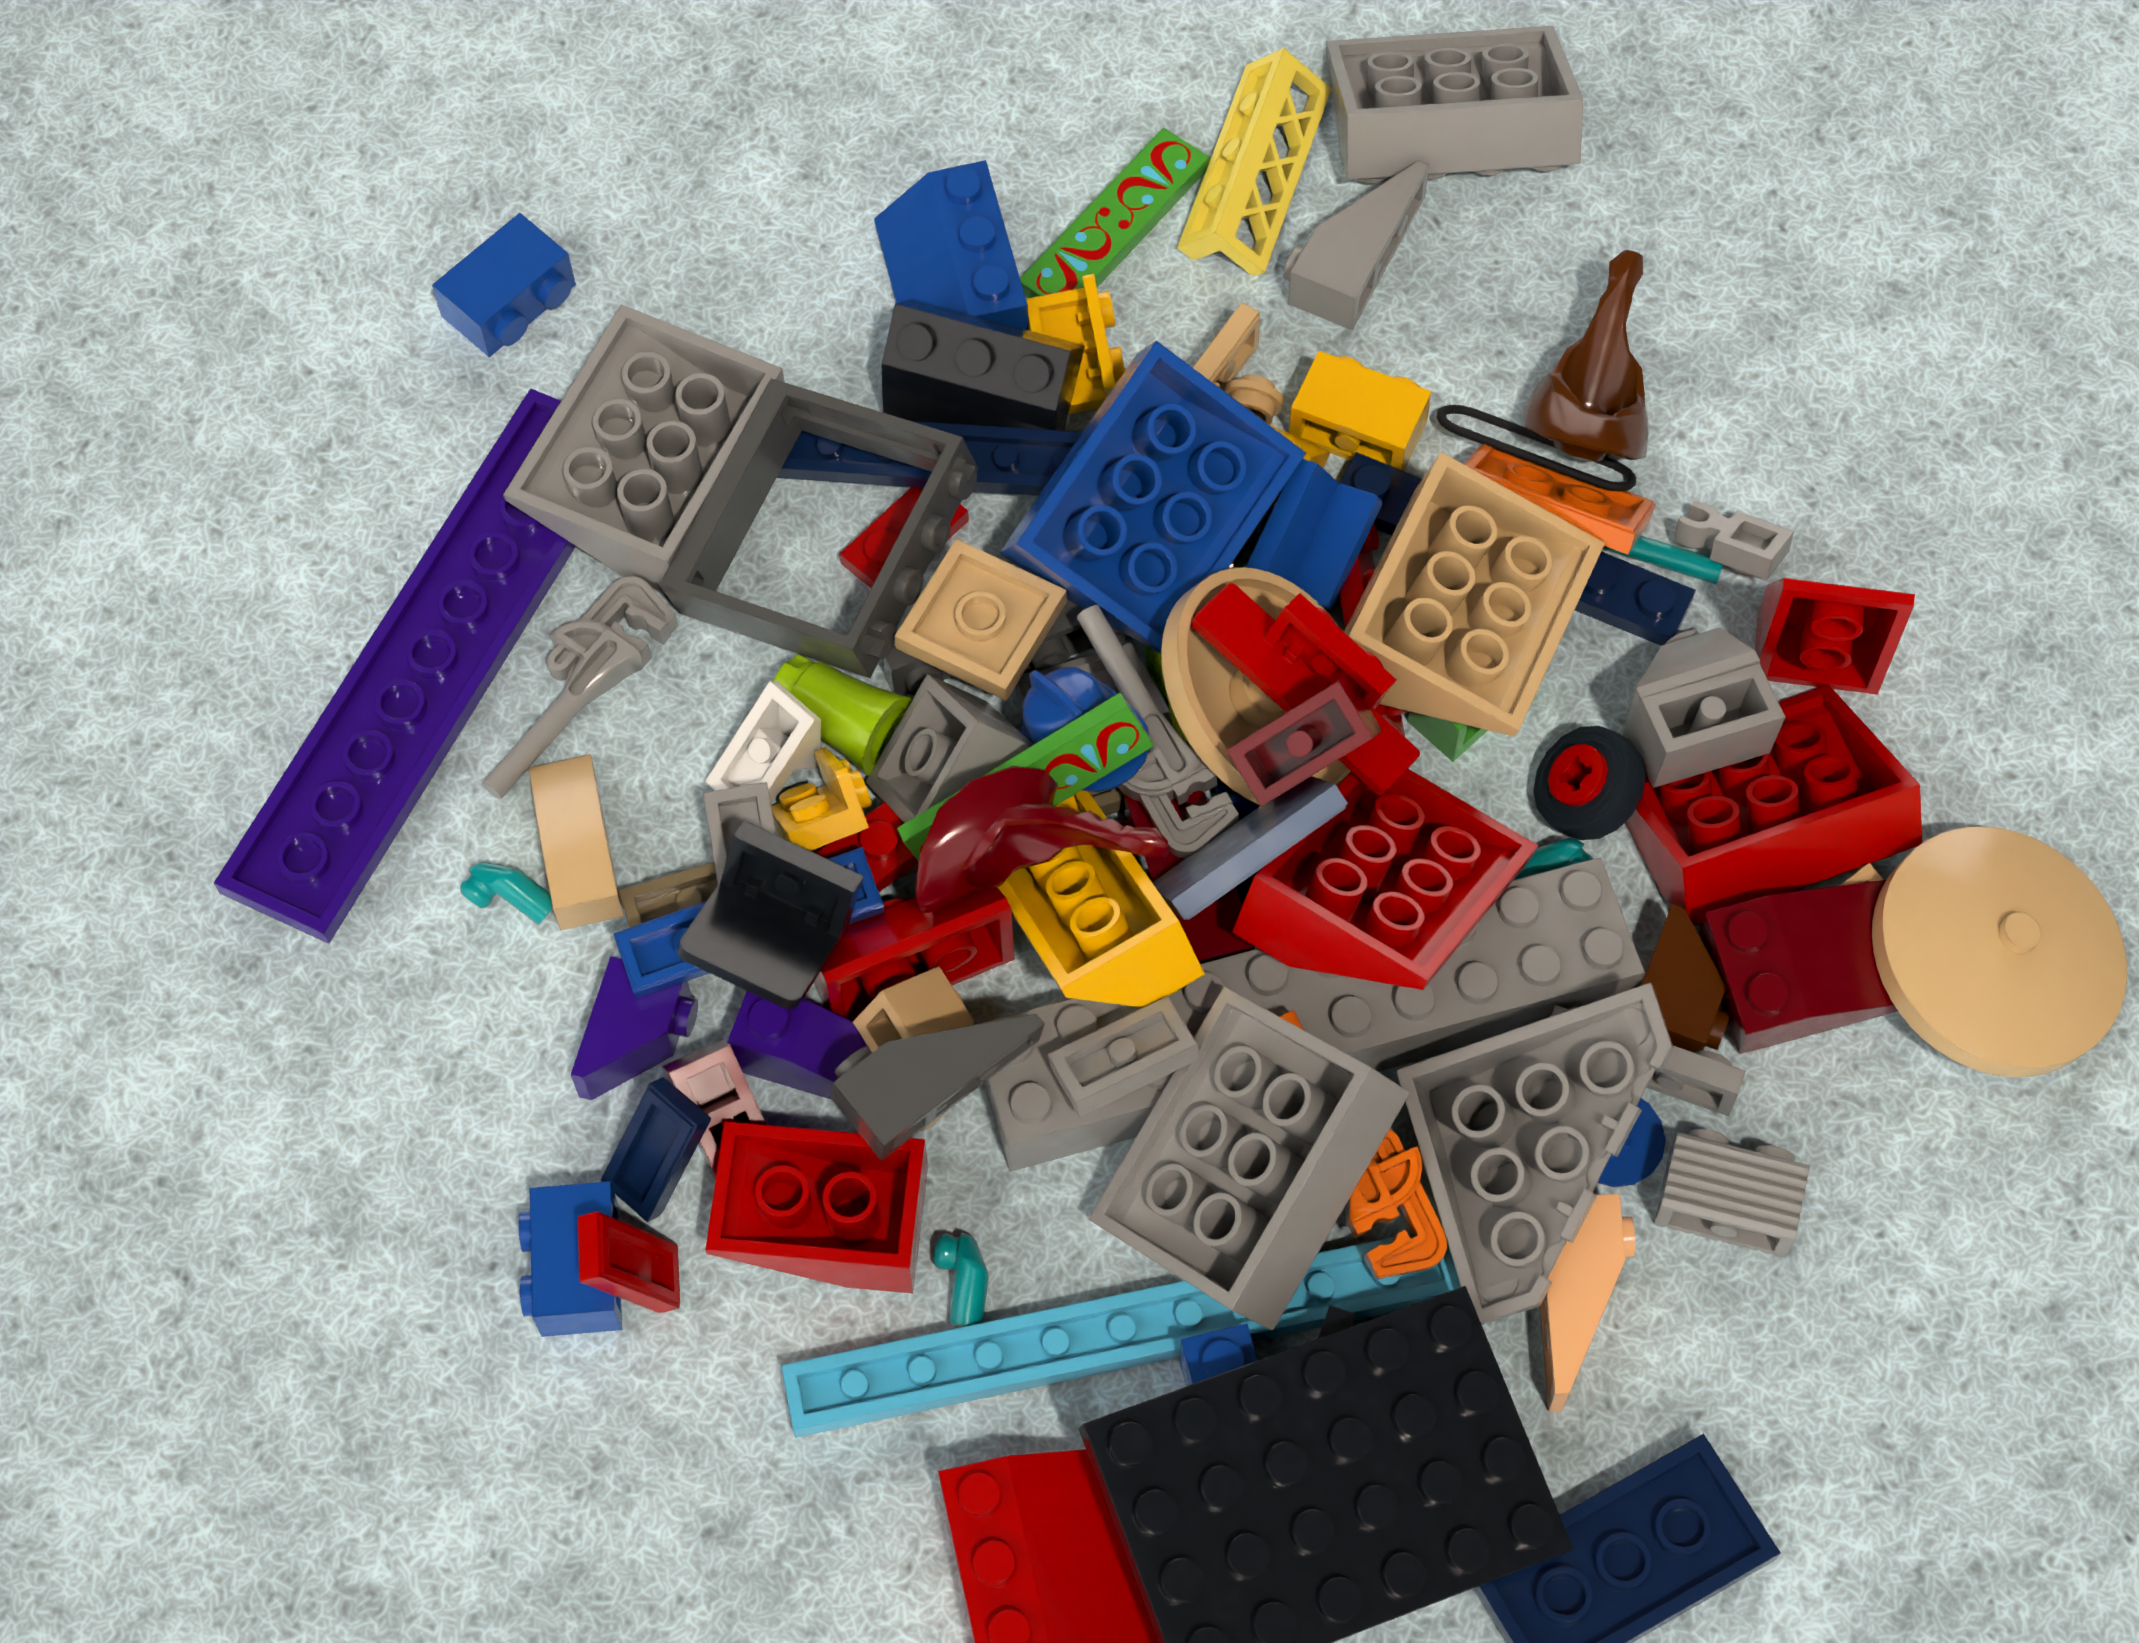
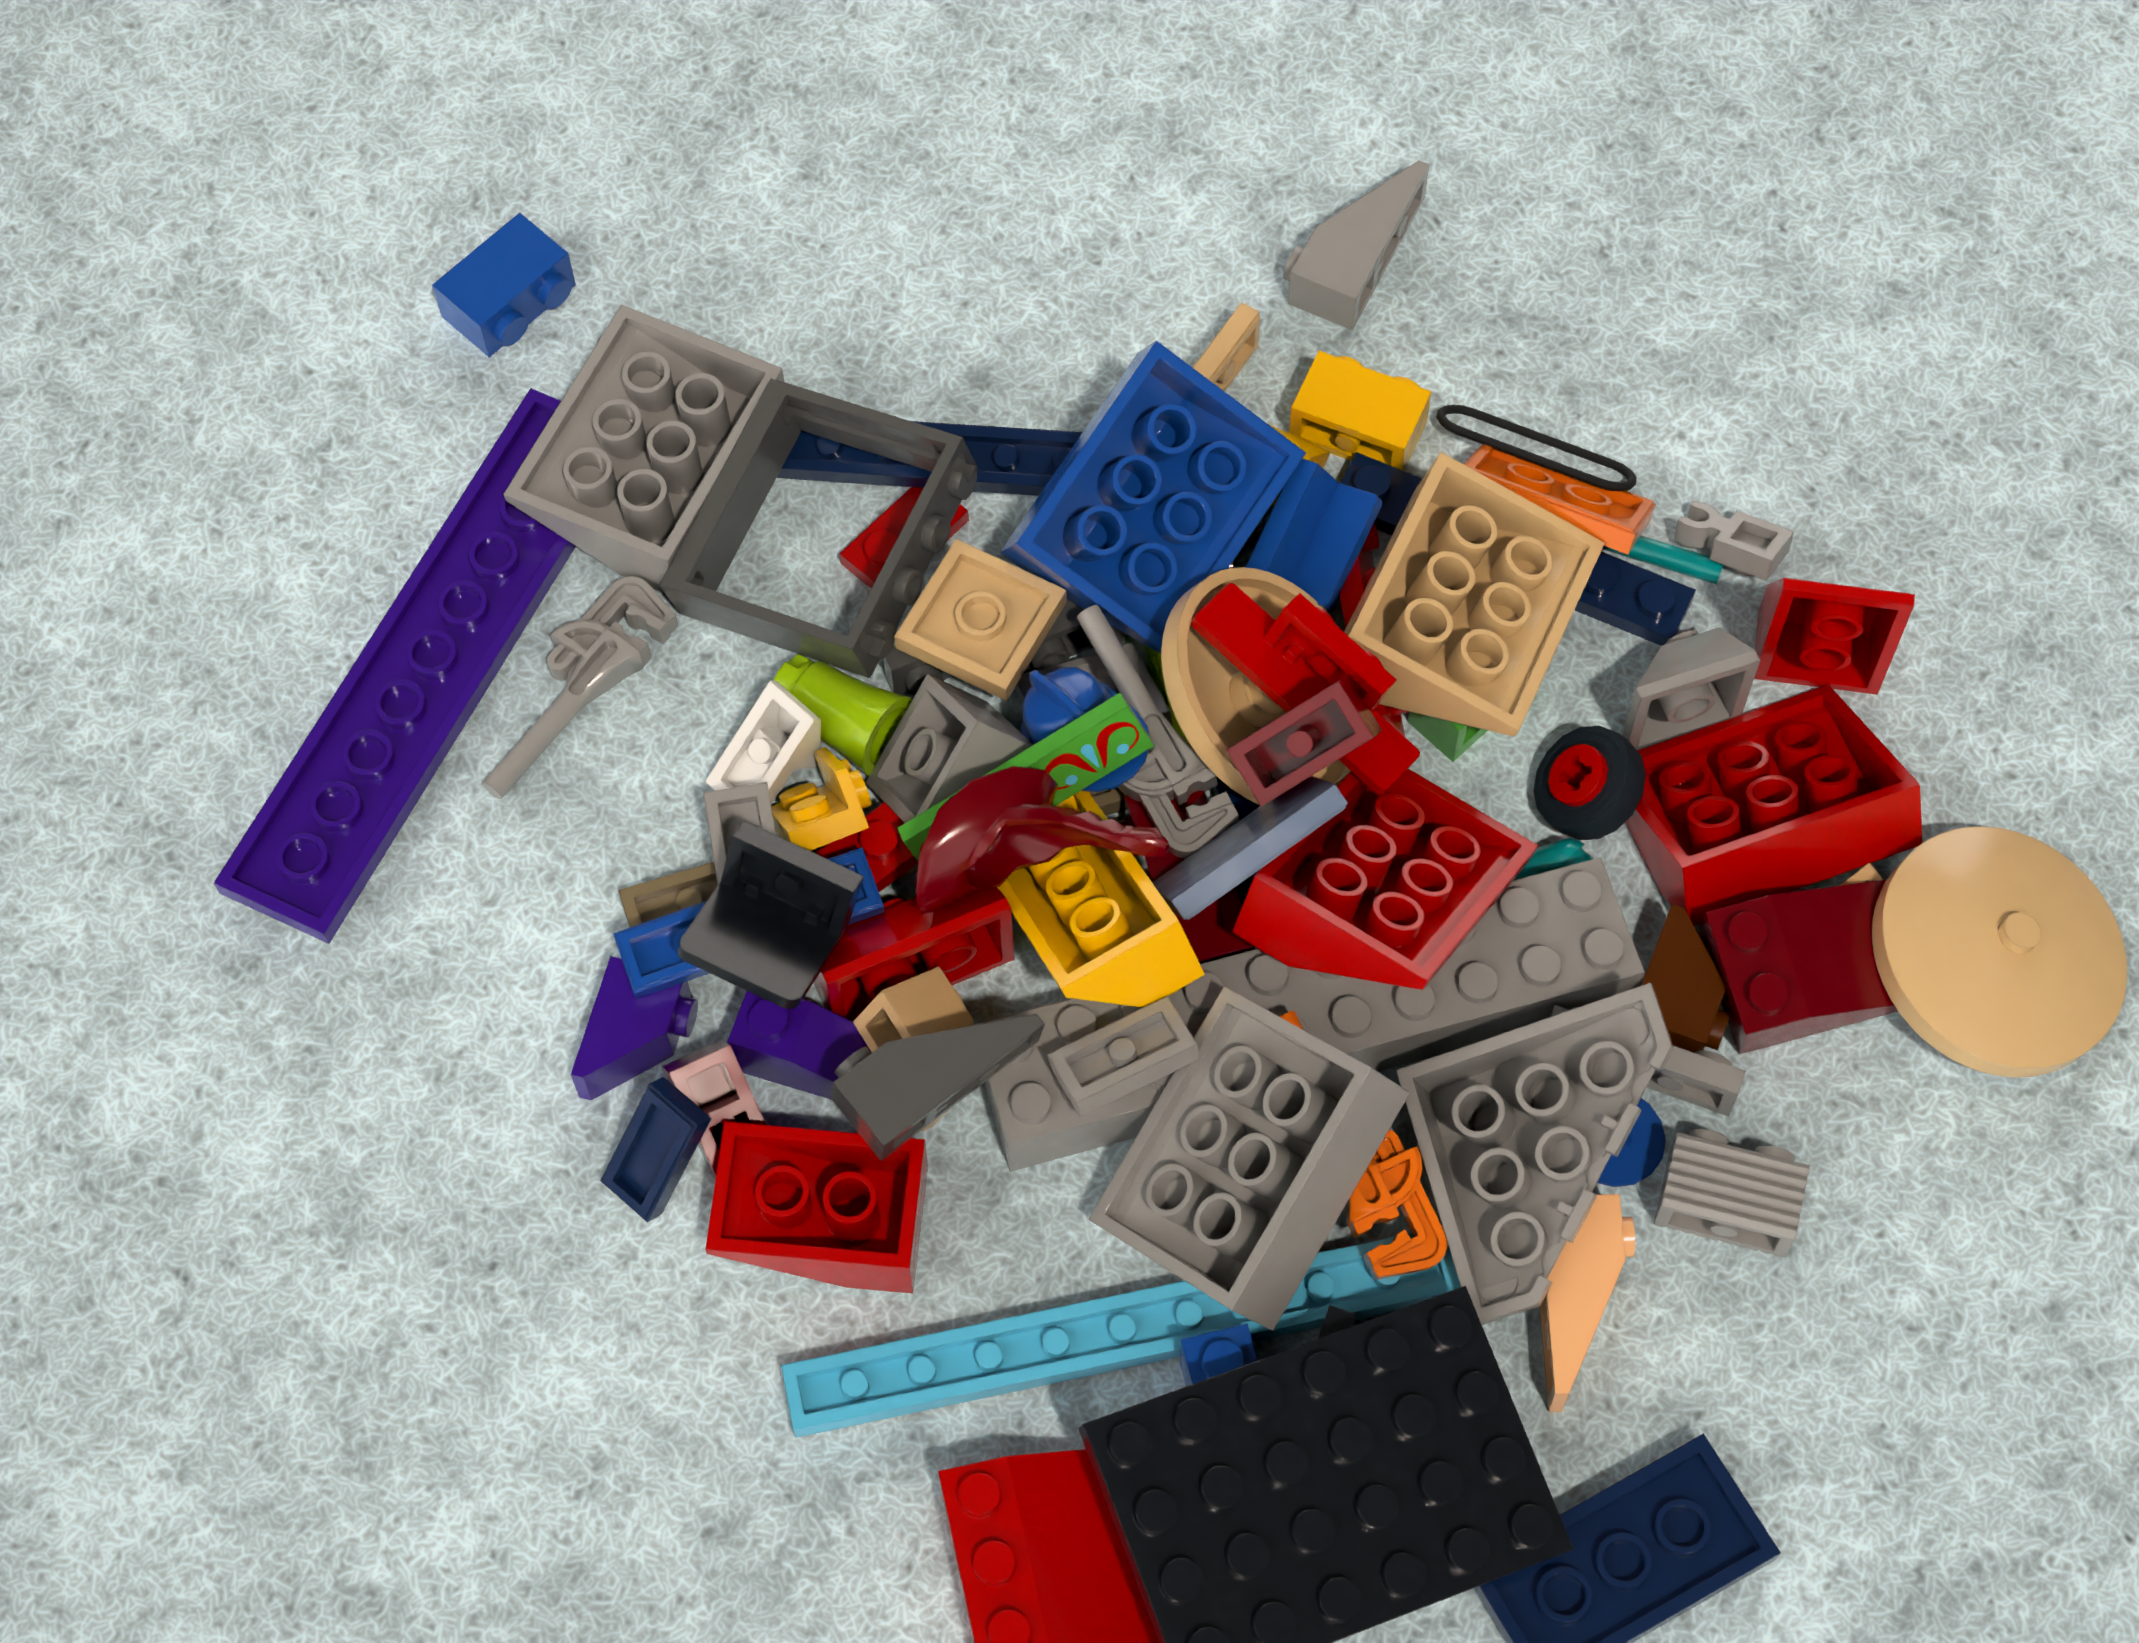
(511, 885): teal arm -> none
(551, 1234): blue brick -> none
(575, 843): tan slope -> none
(628, 1262): red tile -> none
(951, 246): blue slope -> none
(970, 1277): teal arm -> none
(975, 370): black slope -> none
(1082, 319): yellow bracket -> none
(1118, 216): bright green tile -> none
(1249, 148): light yellow fence -> none
(1256, 395): tan plate -> none
(1455, 103): light grey slope -> none
(1596, 390): reddish brown hat -> none
(1706, 725): light grey brick -> none

